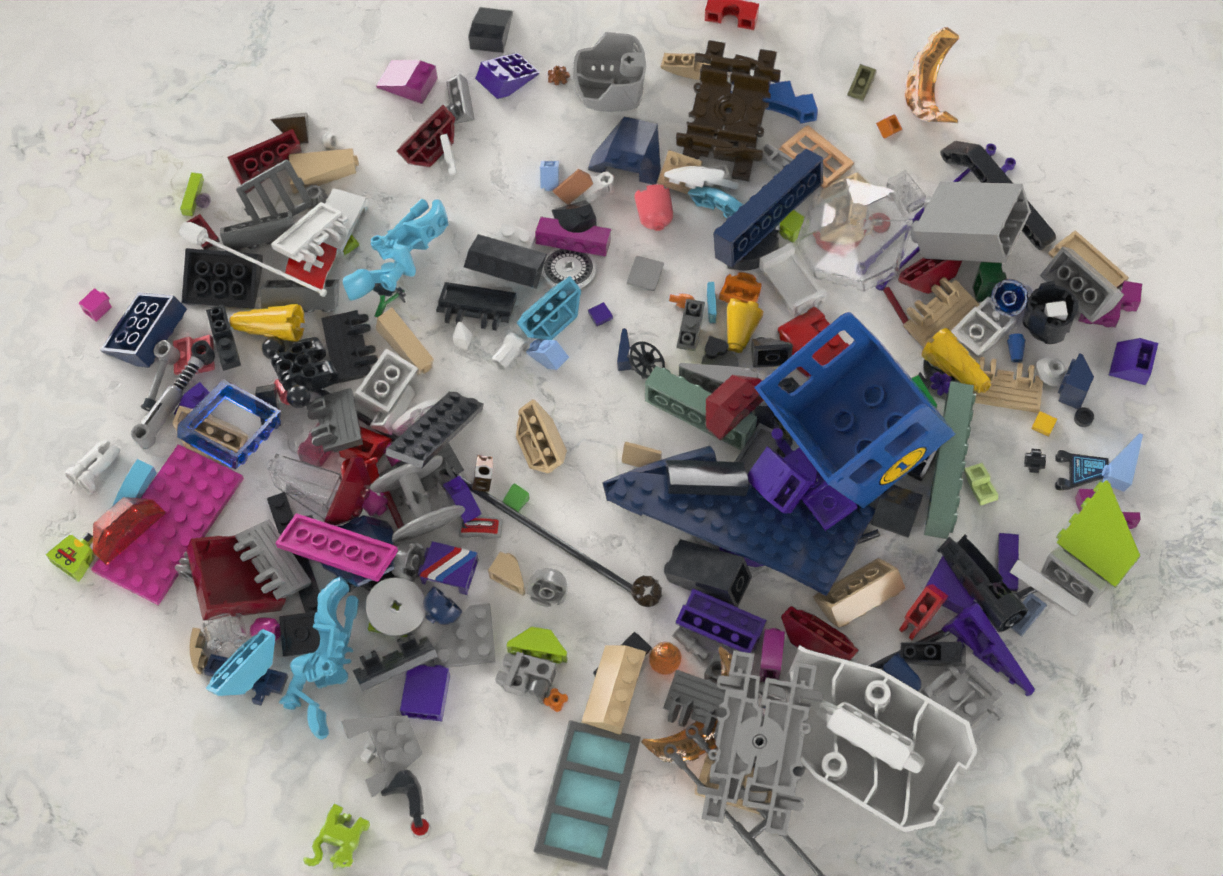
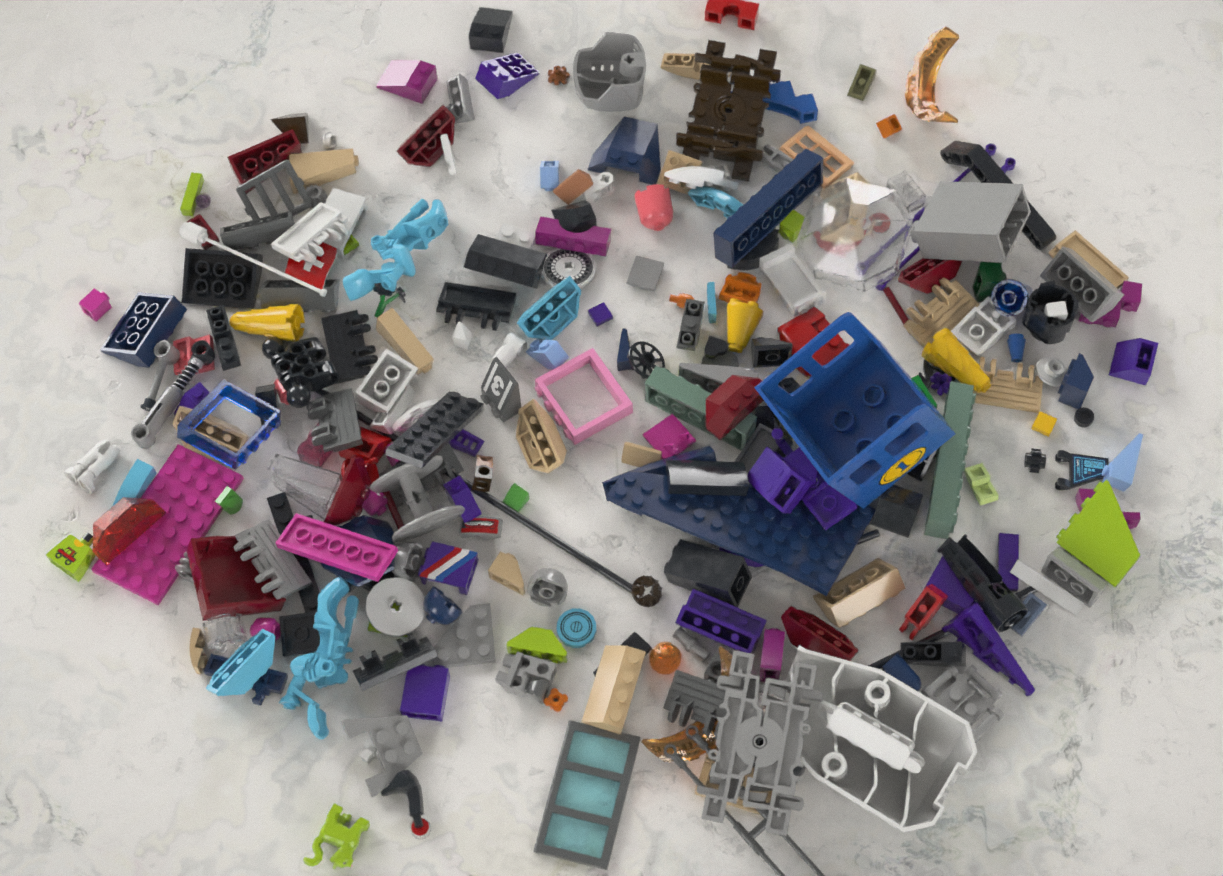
(229, 501): none -> bright green plate
(466, 449): none -> dark purple slope
(501, 391): none -> dark grey slope
(576, 628): none -> medium azure tile
(577, 435): none -> bright pink window
(669, 437): none -> dark pink plate

